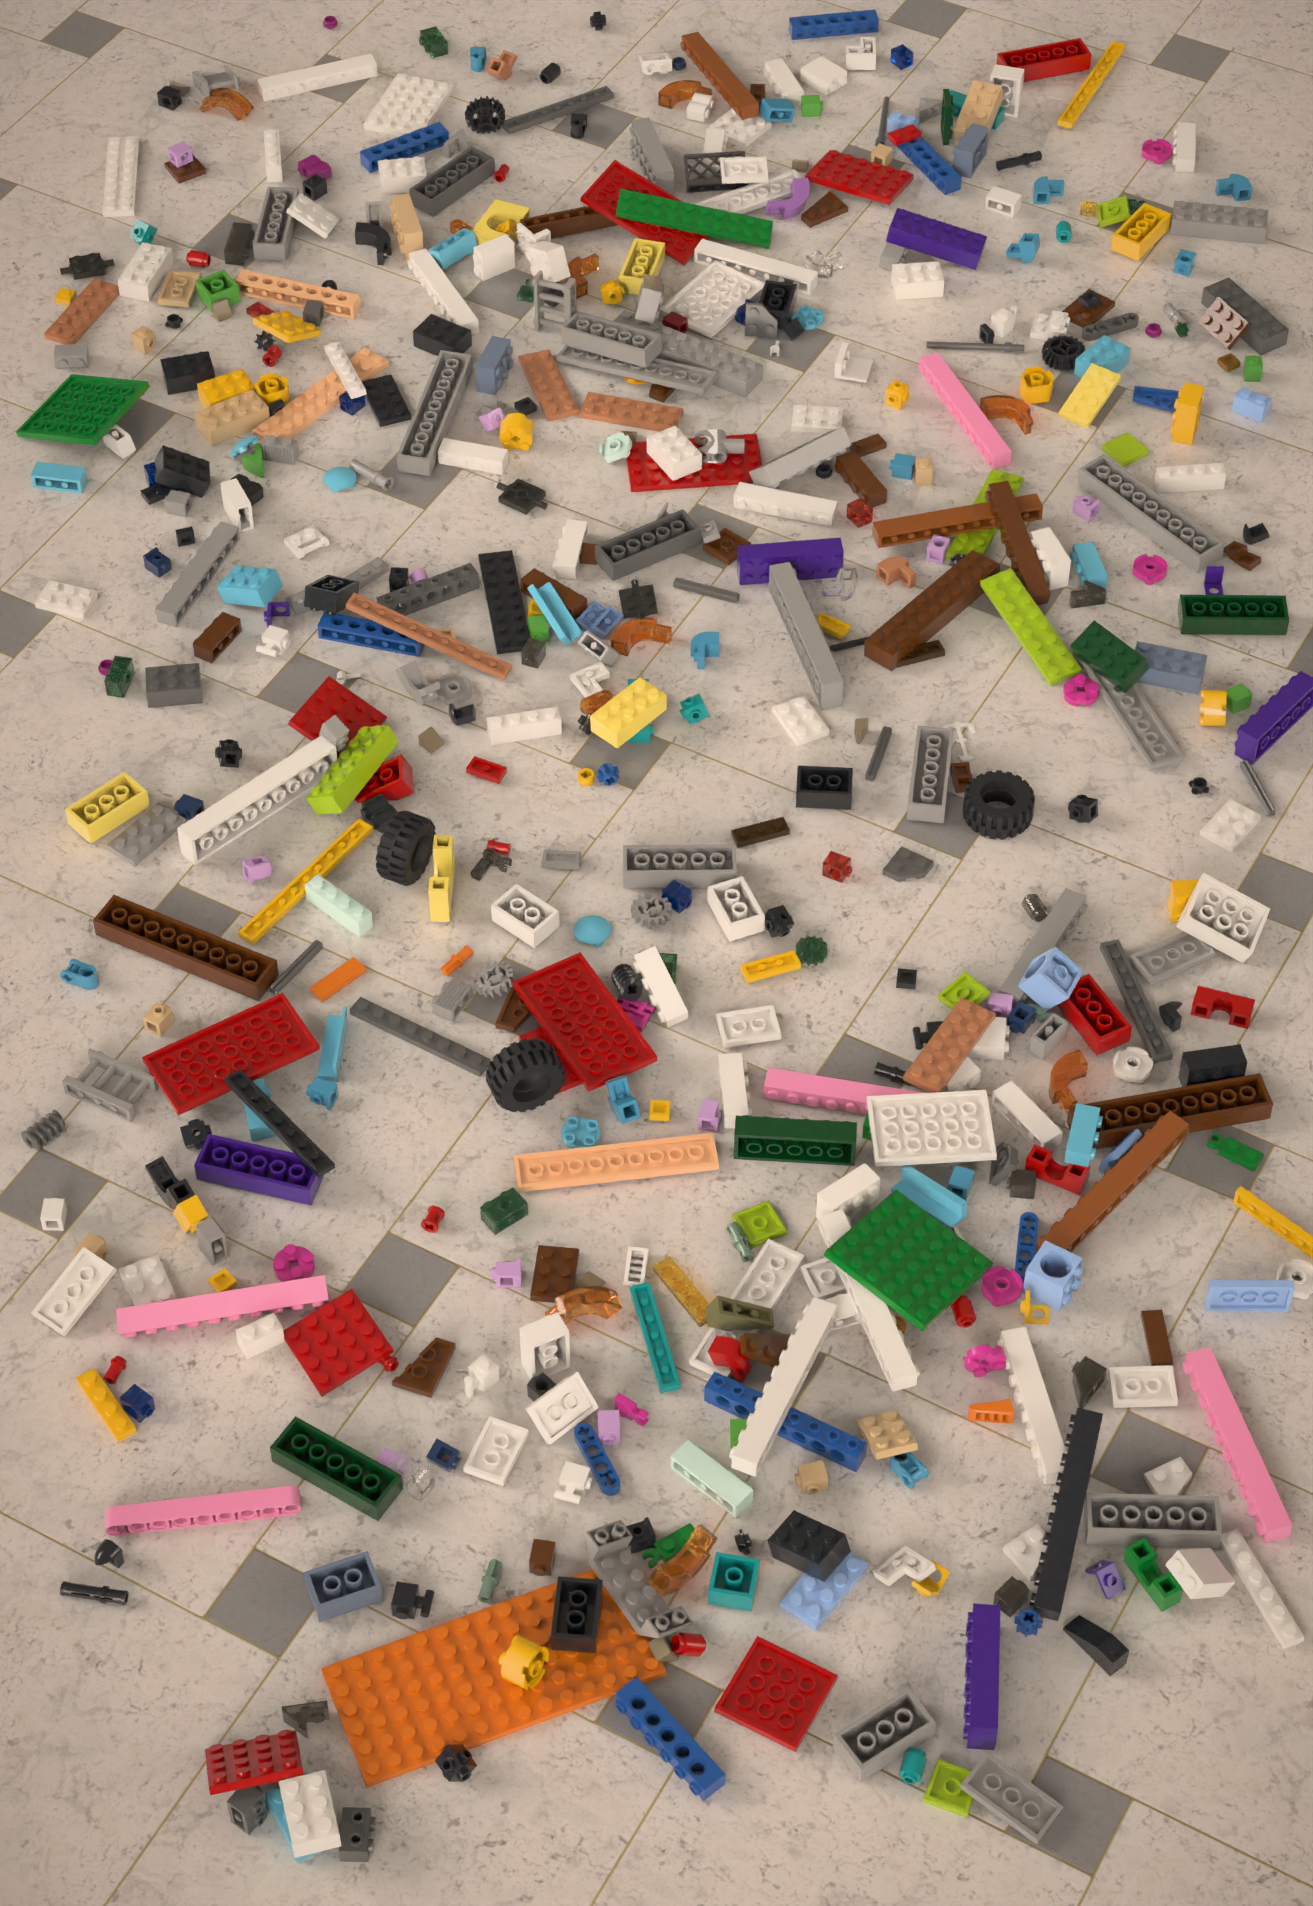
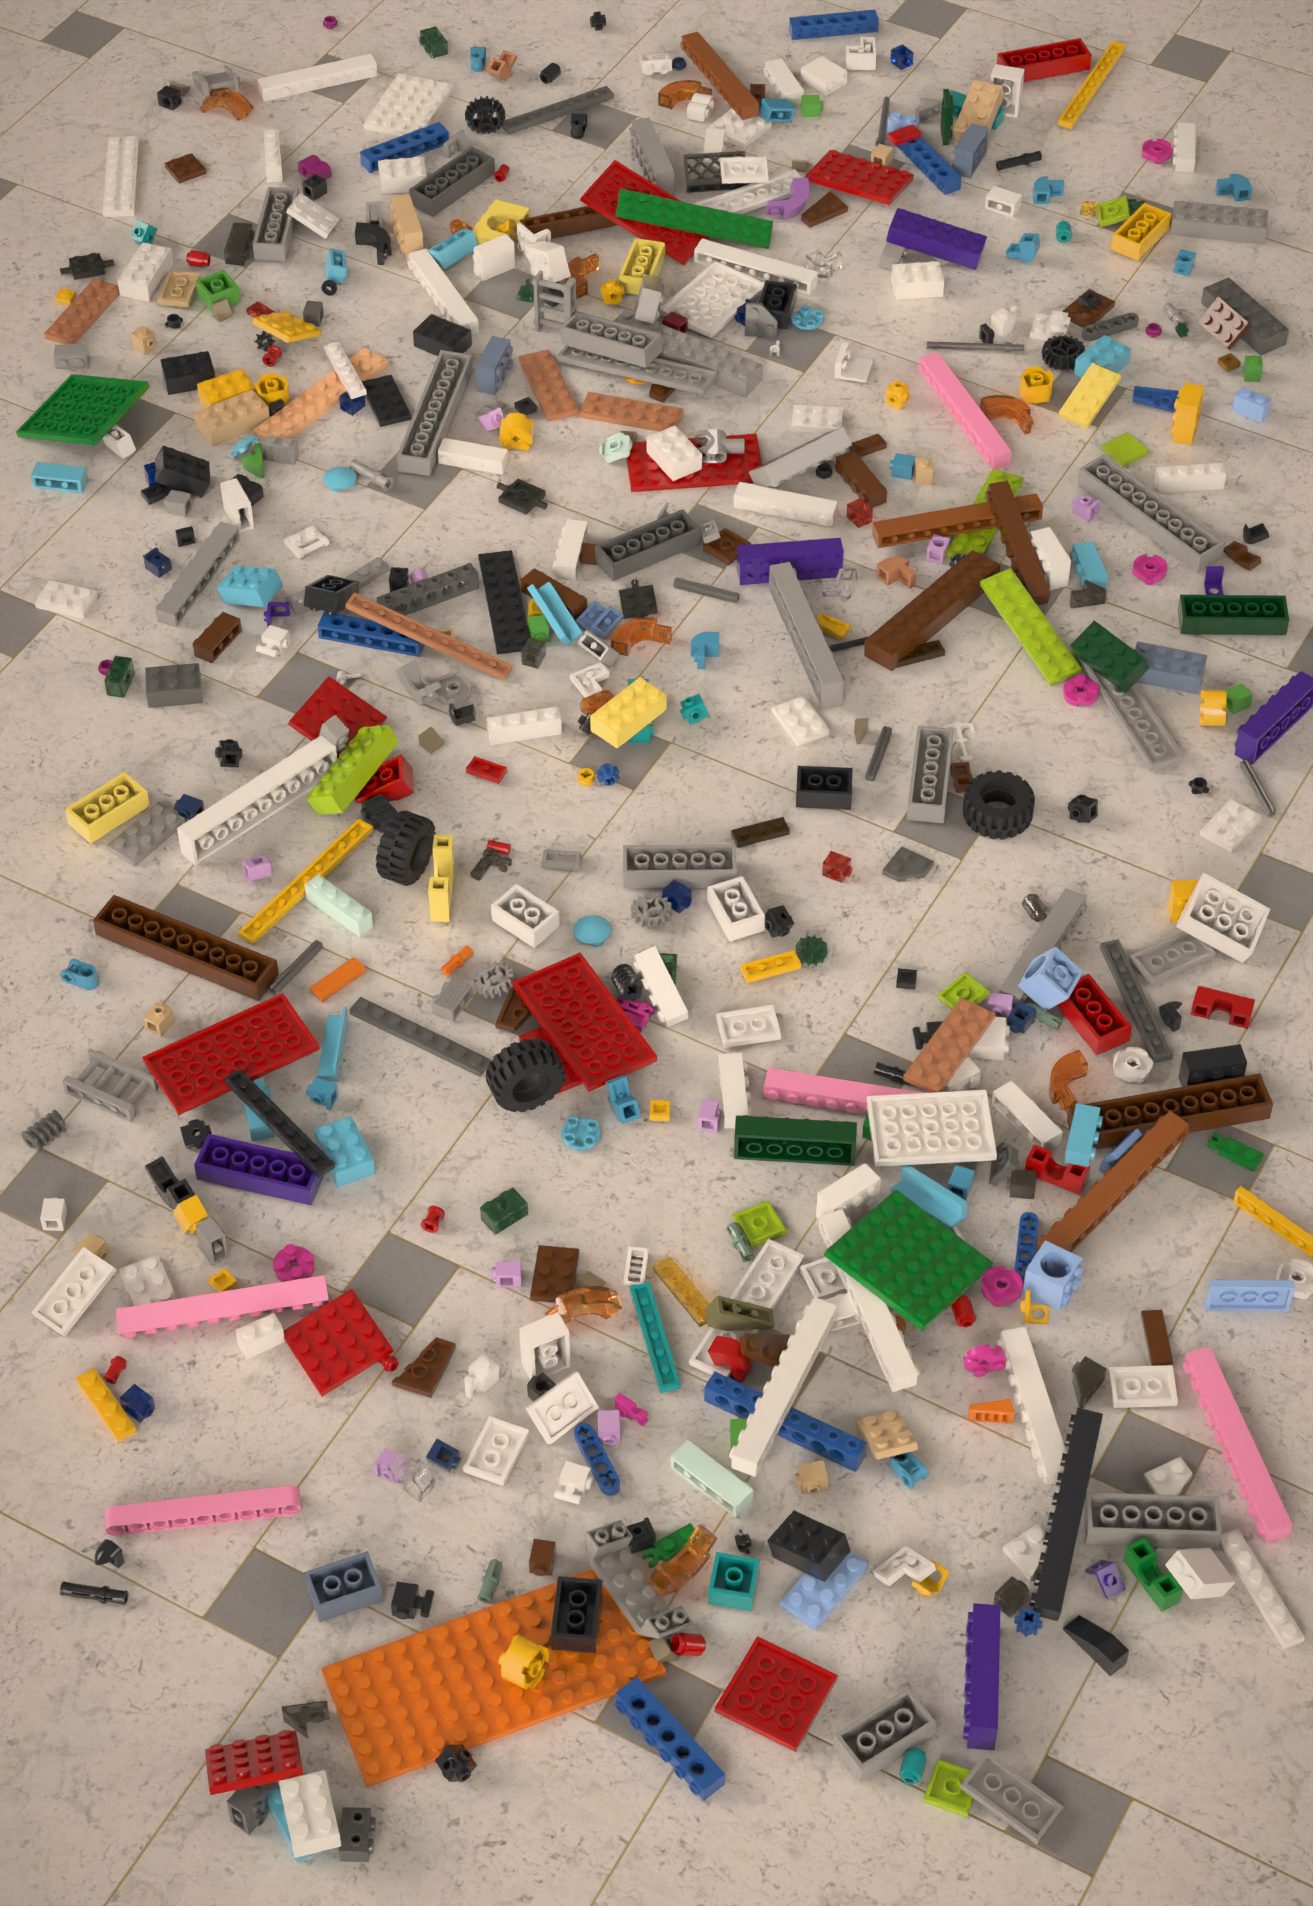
(180, 154): lavender brick -> none
(297, 293): light nougat brick -> none
(336, 265): none -> medium azure brick
(336, 1468): dark green brick -> none
(347, 1149): none -> medium azure brick
(616, 1162): light nougat plate -> none
(793, 329): black plate -> none
(1048, 1036): light grey brick -> none

